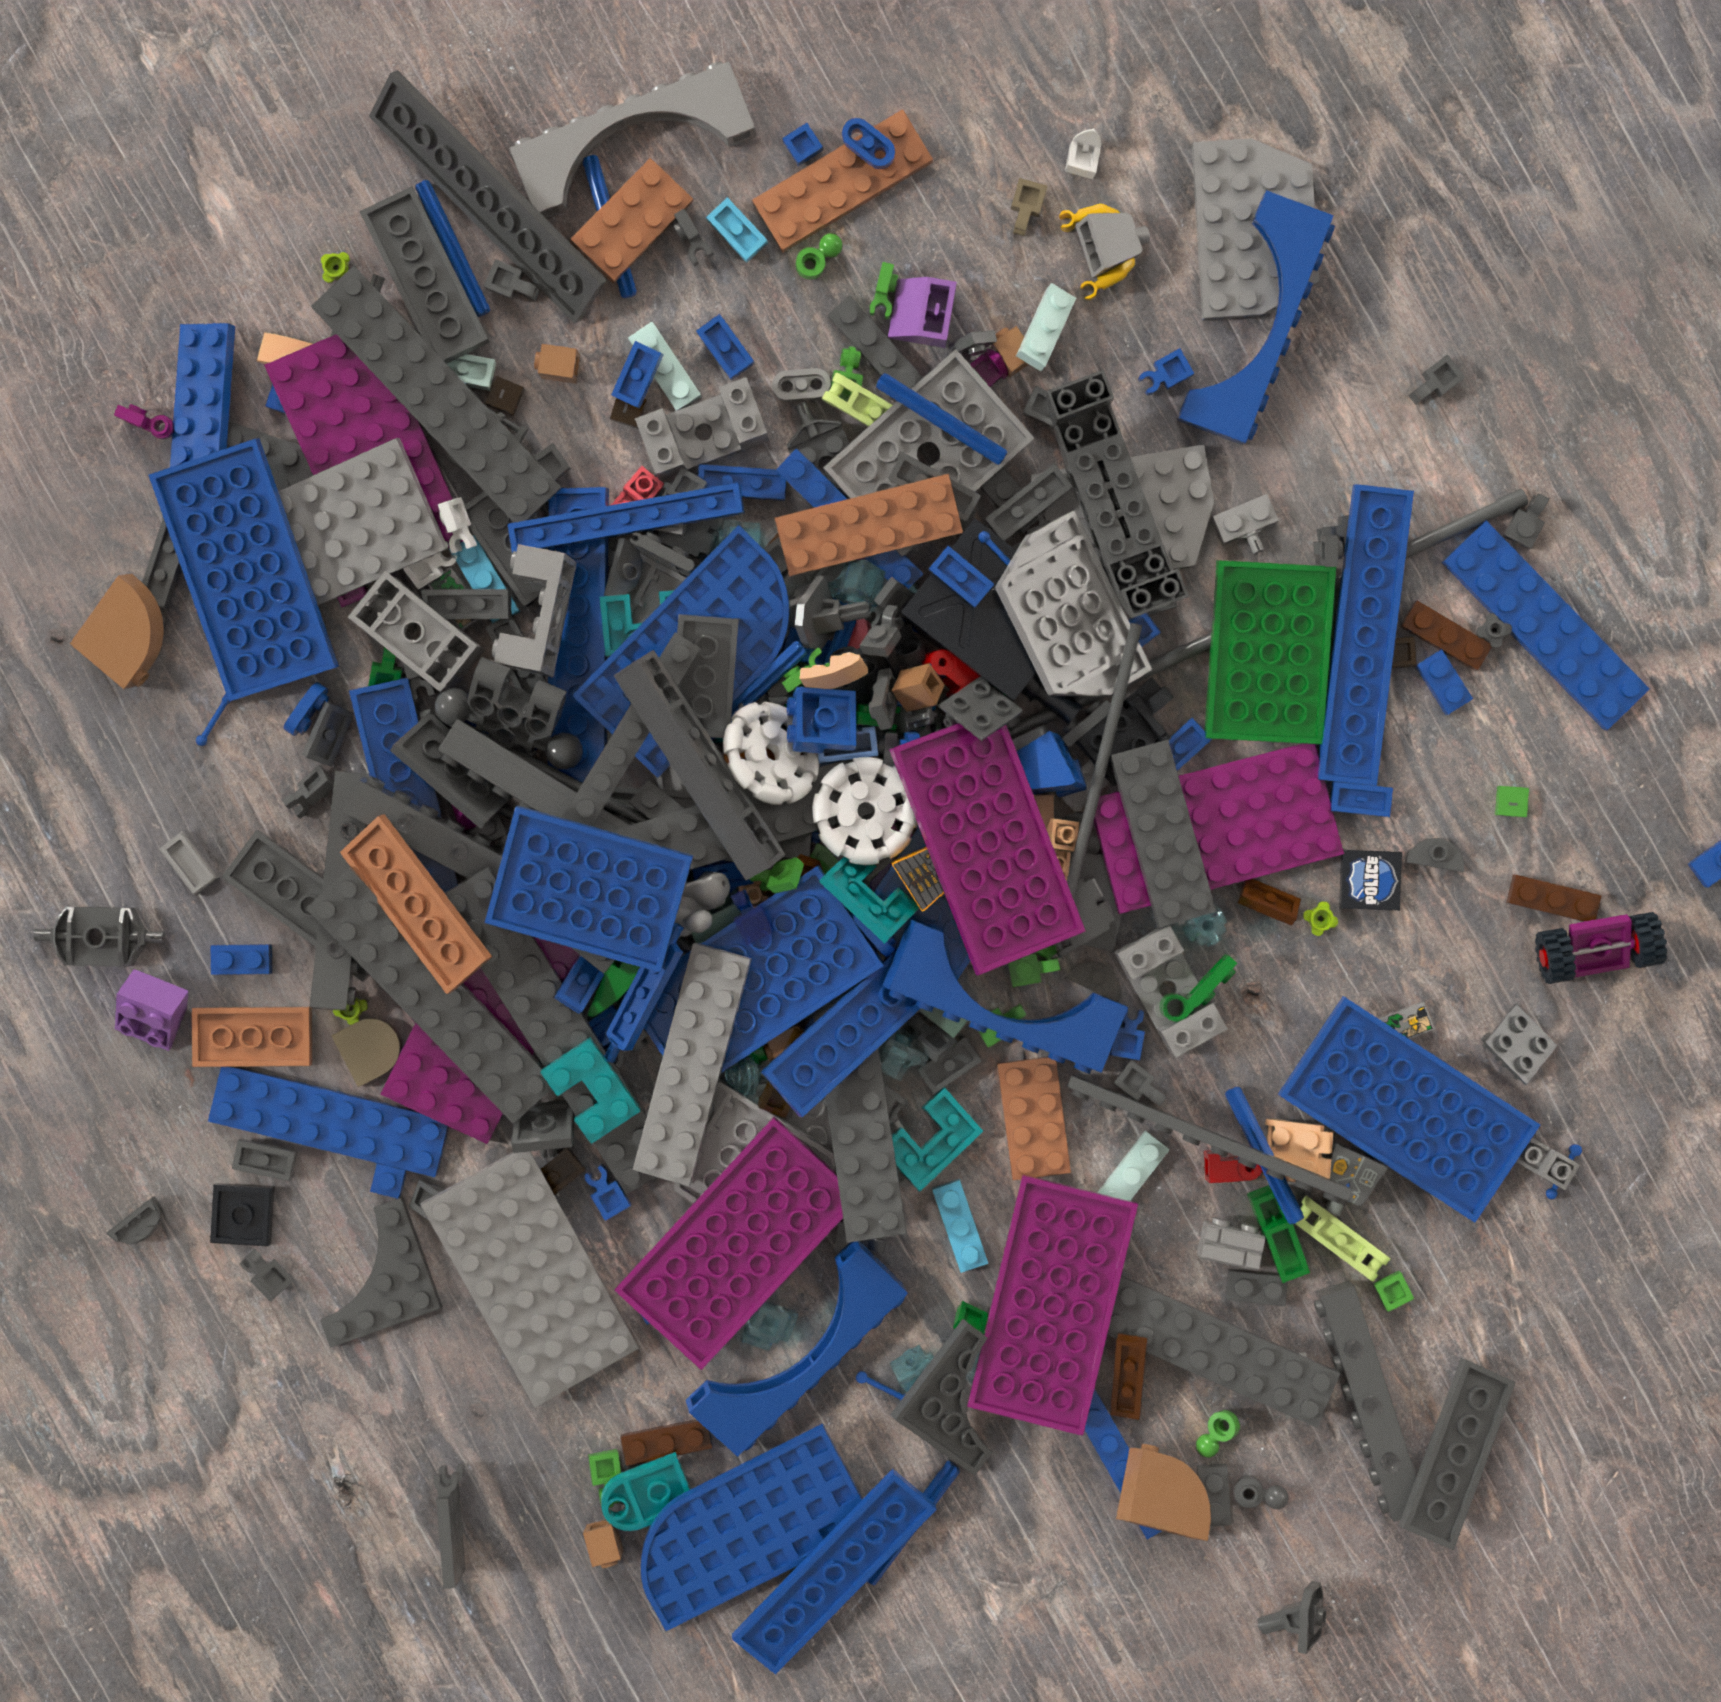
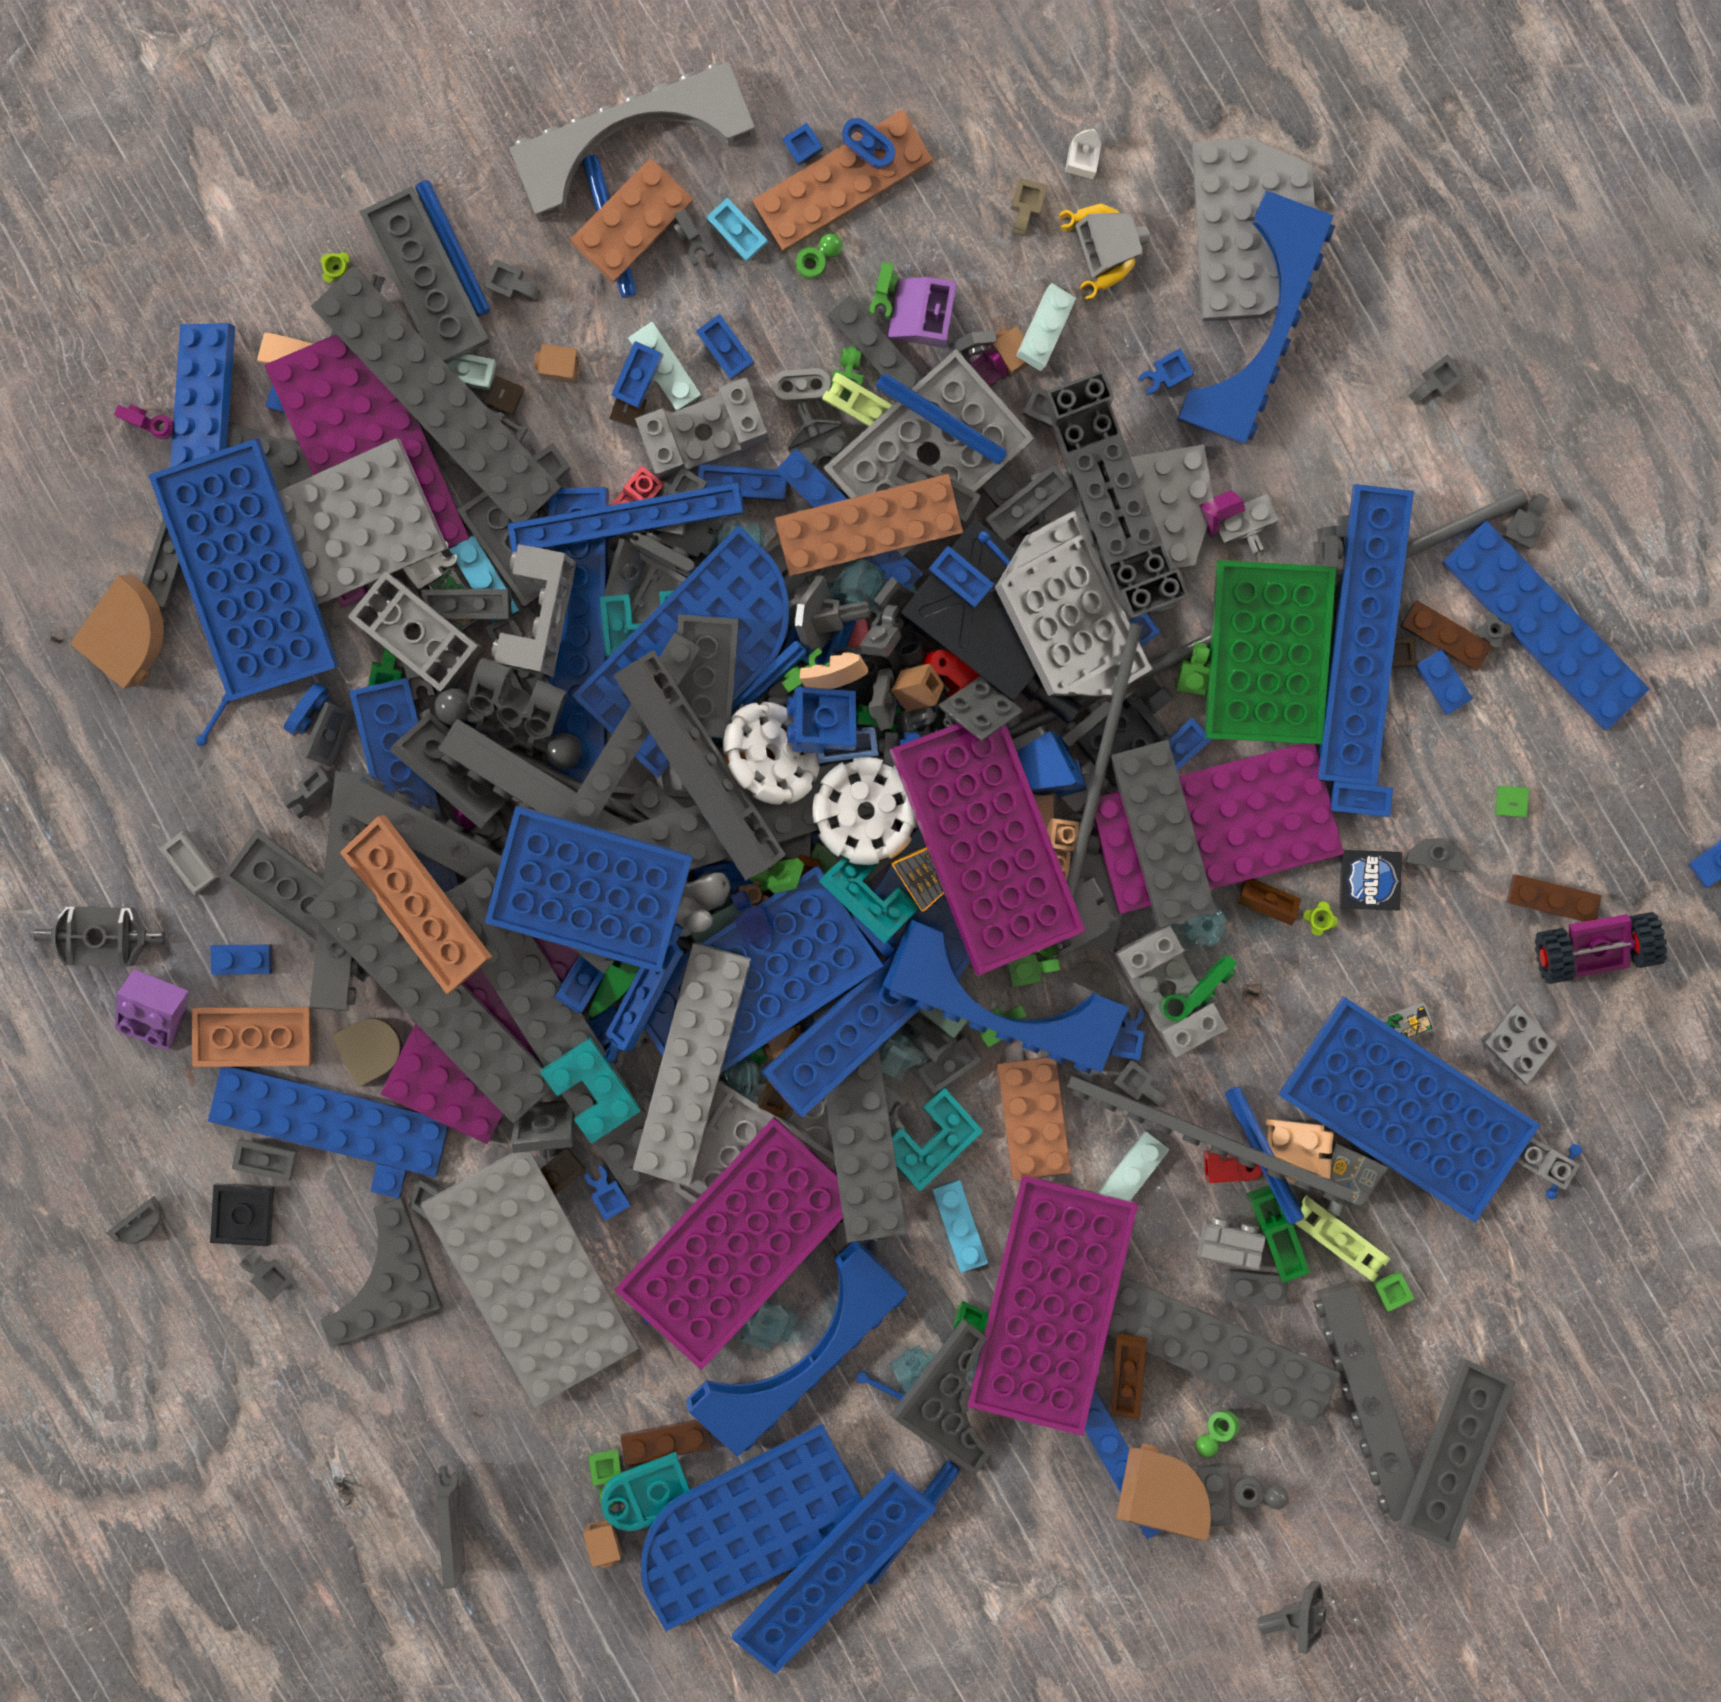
(353, 1016): lime plate -> none
(455, 518): white plate -> none
(486, 197): dark grey plate -> none
(1194, 674): none -> bright green plate
(1221, 508): none -> magenta tile

